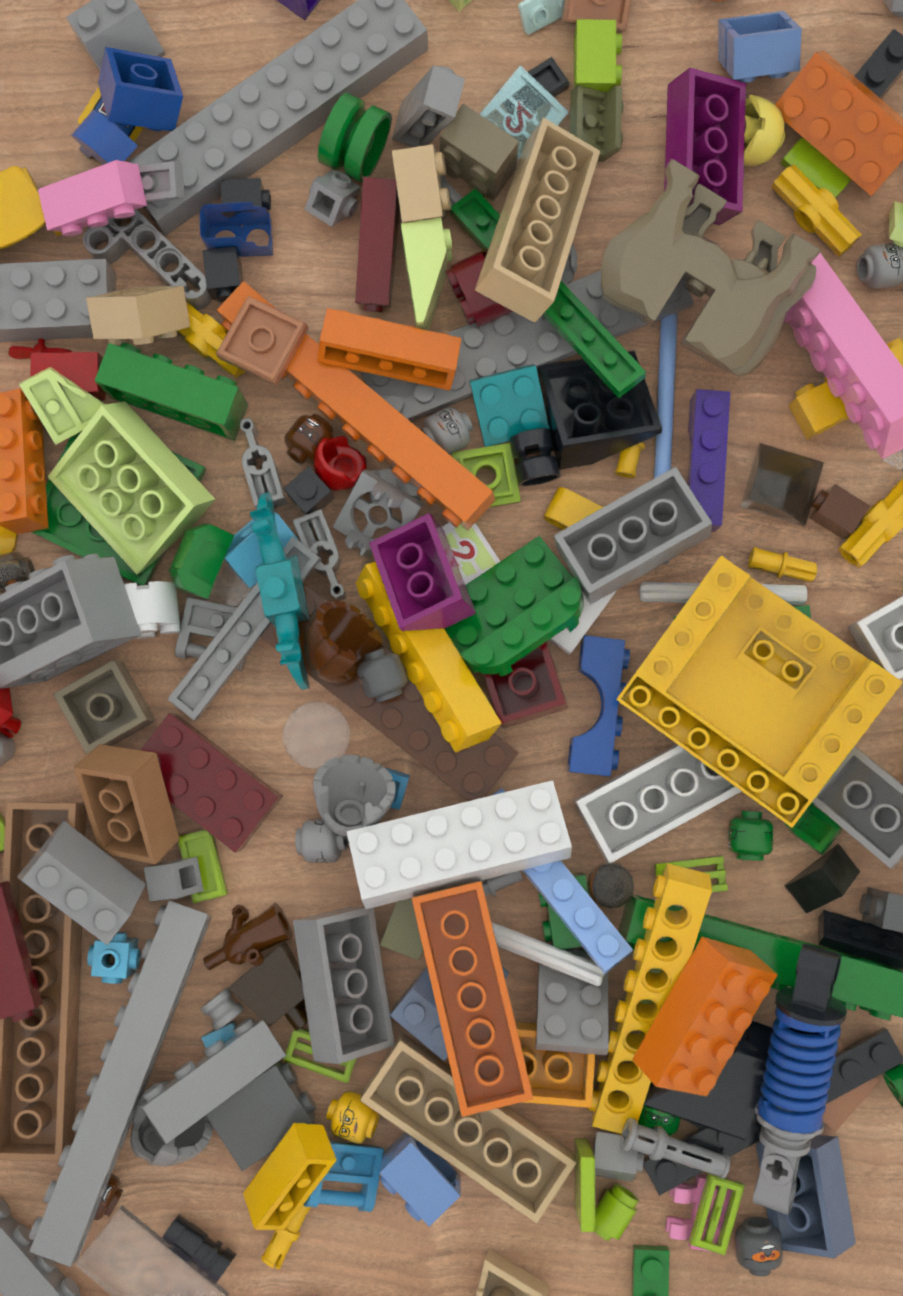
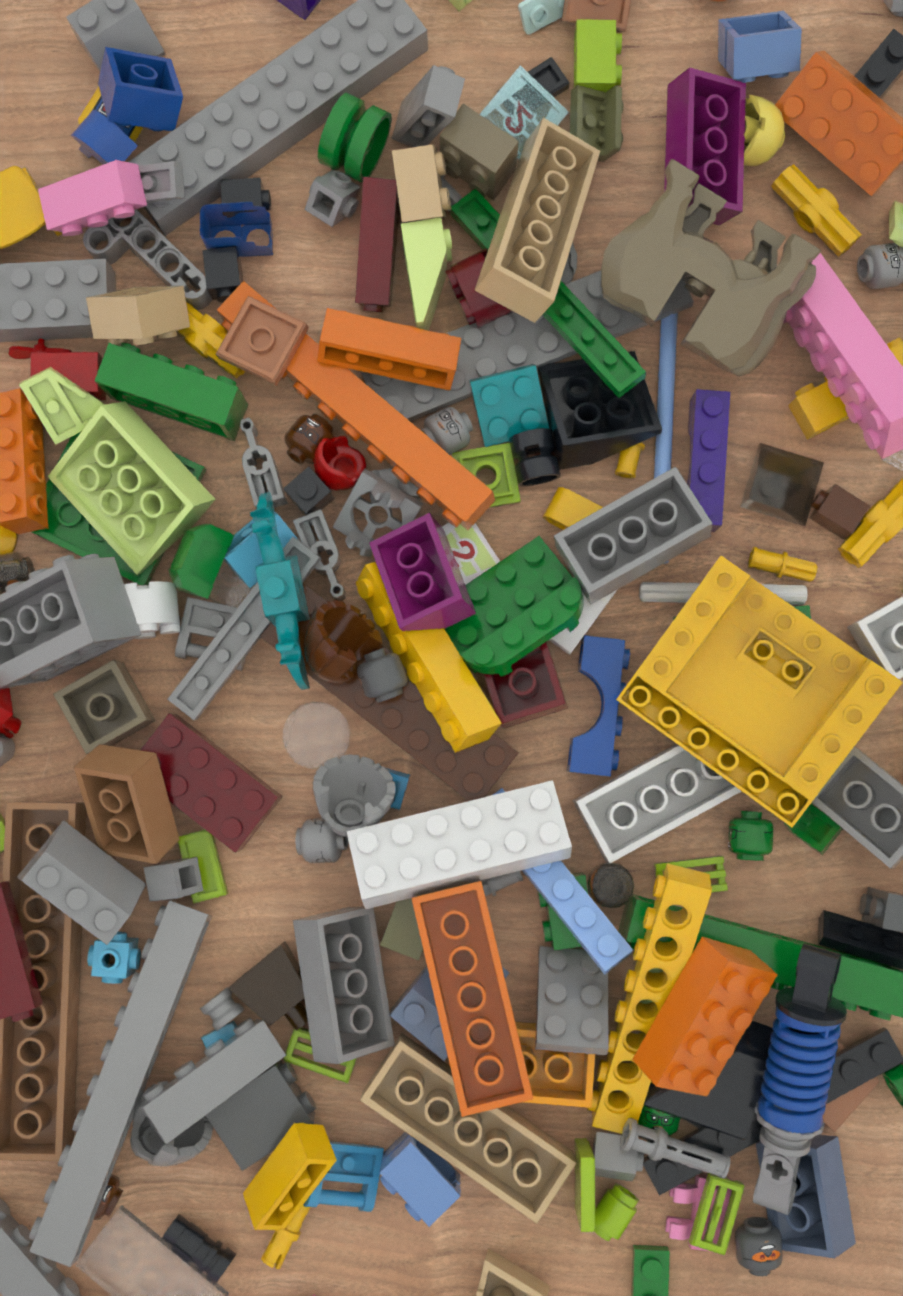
(247, 941): reddish brown piece -> none
(352, 1118): yellow head -> none
(547, 955): white axle -> none
(816, 167): lime tile -> none
(823, 880): pearl dark grey slope -> none

